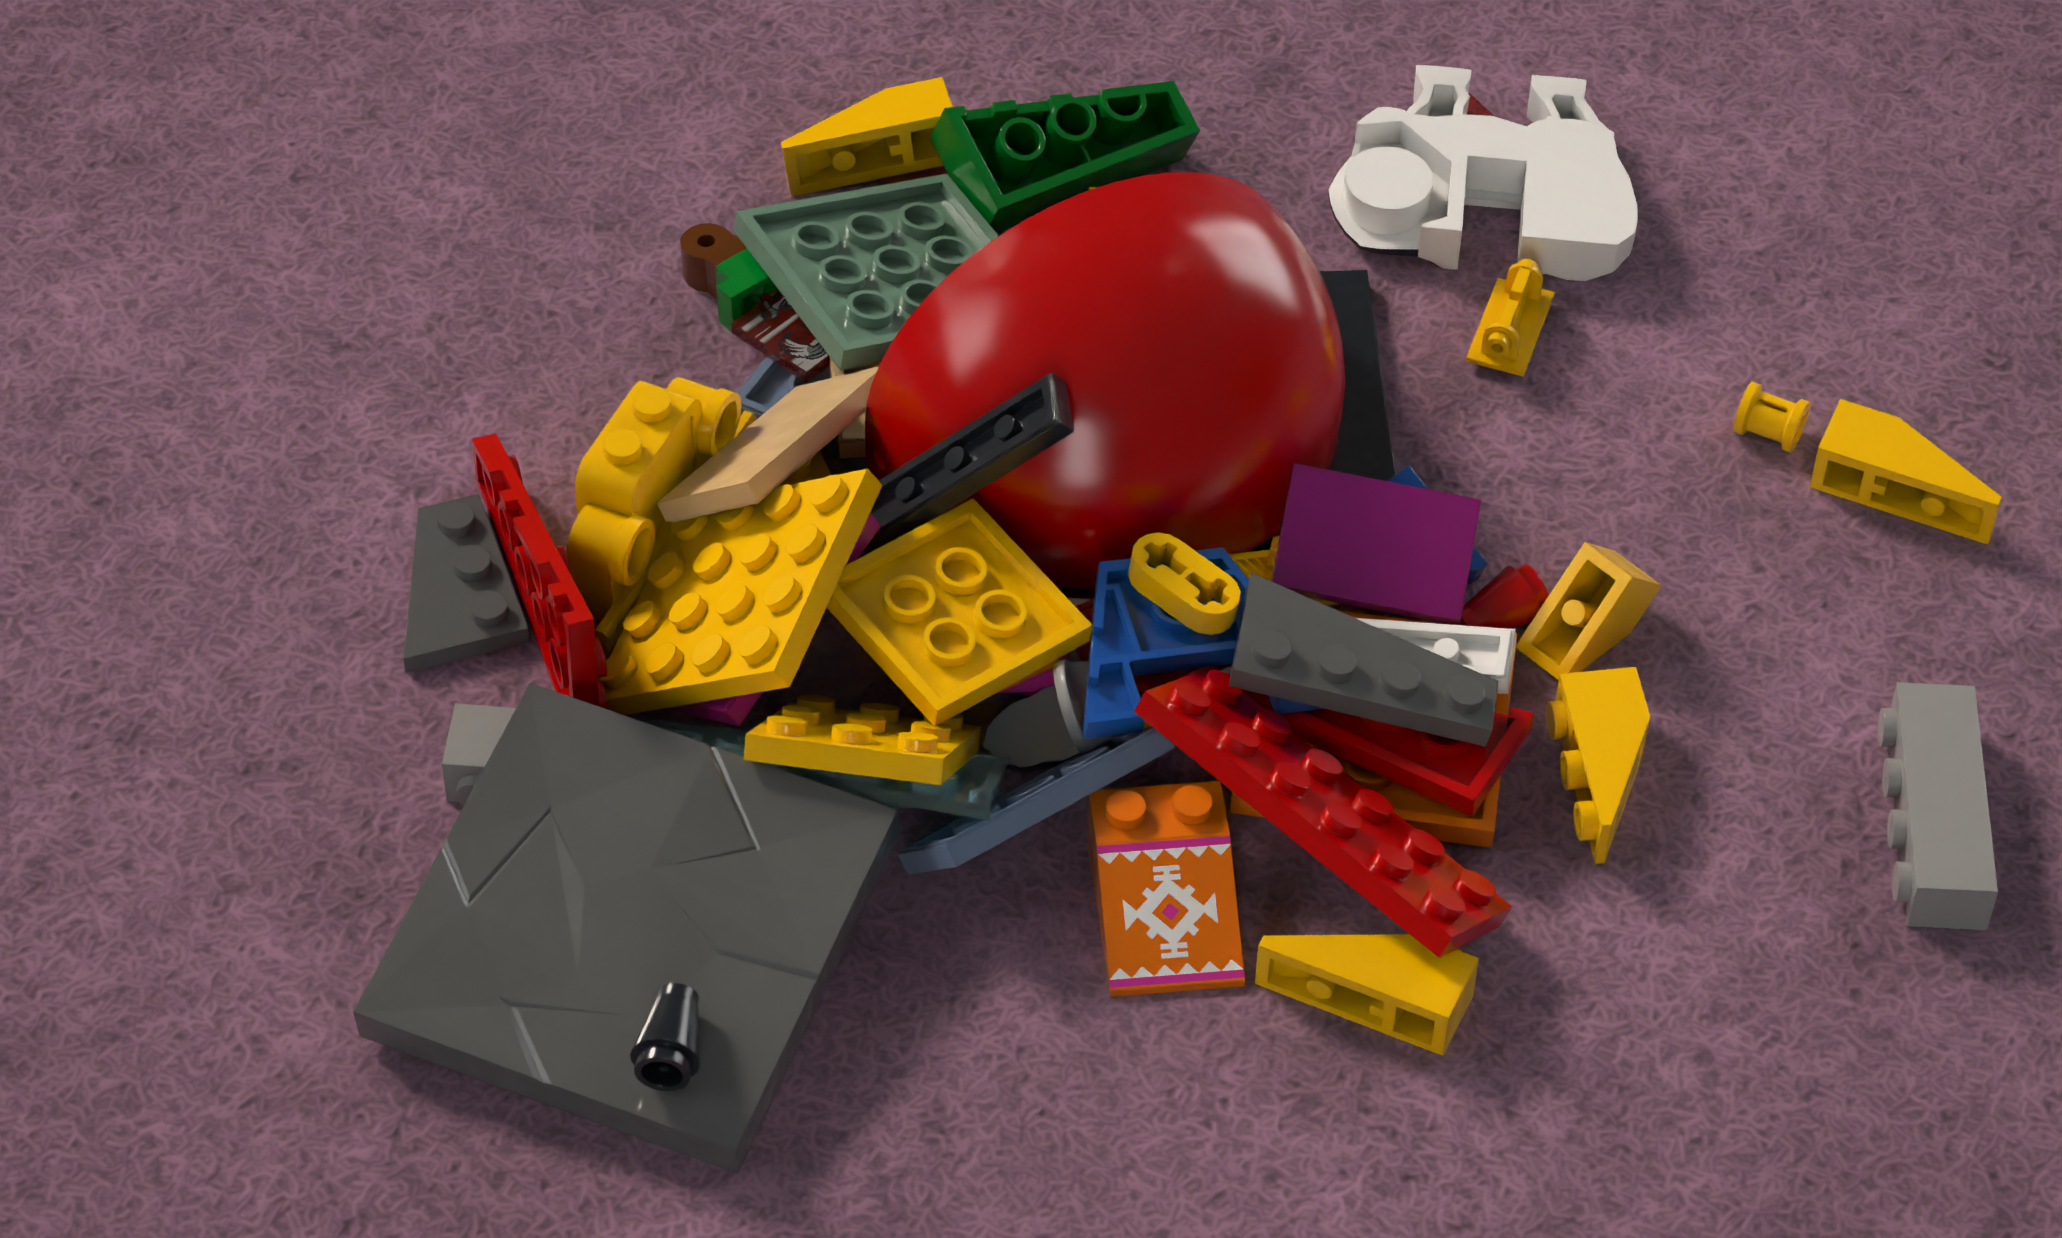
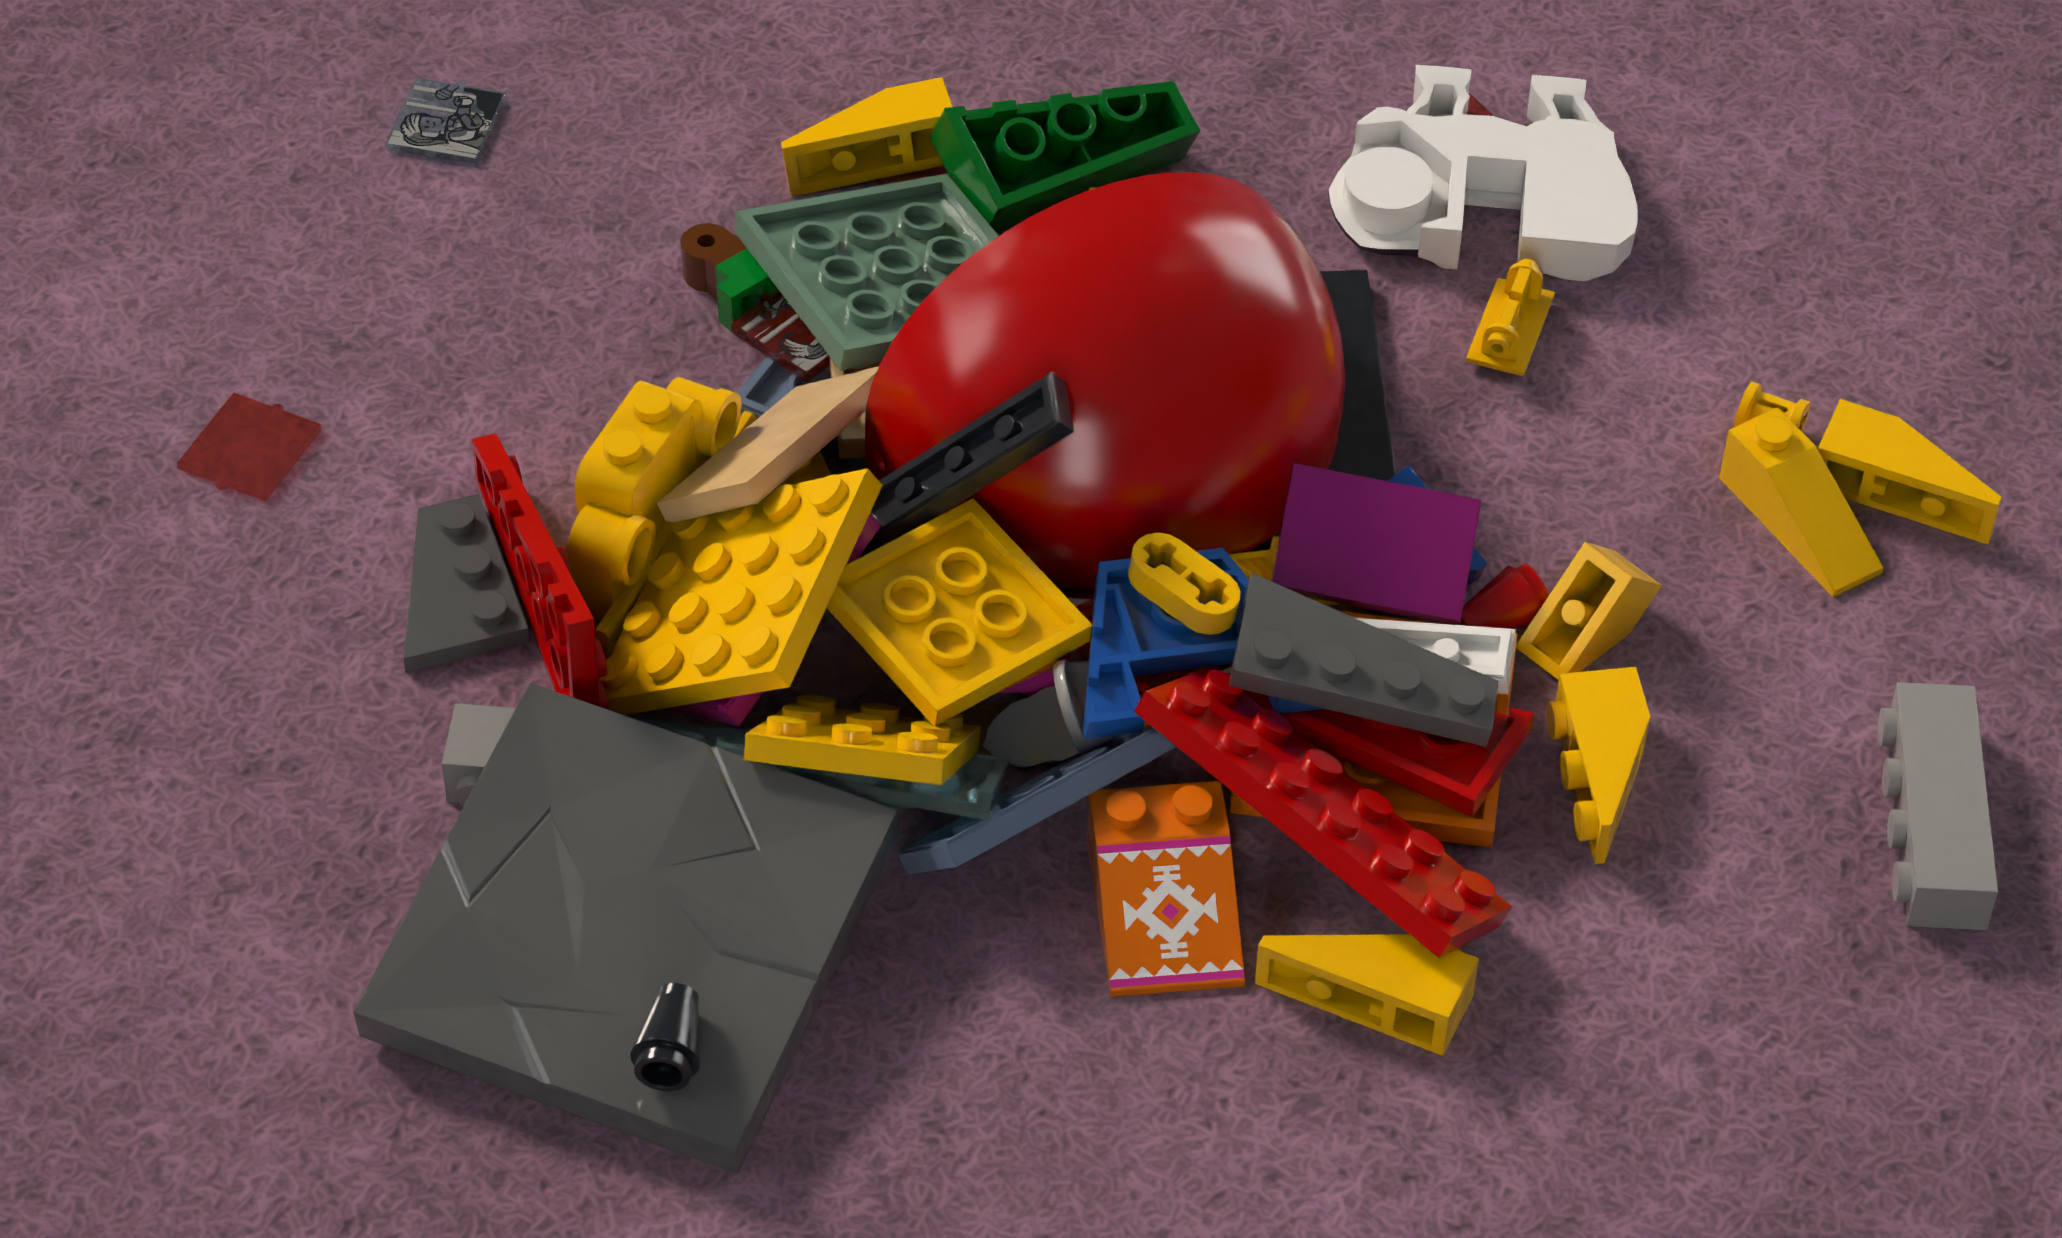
(249, 446): none -> clear red piece
(446, 121): none -> piece
(1798, 500): none -> yellow slope

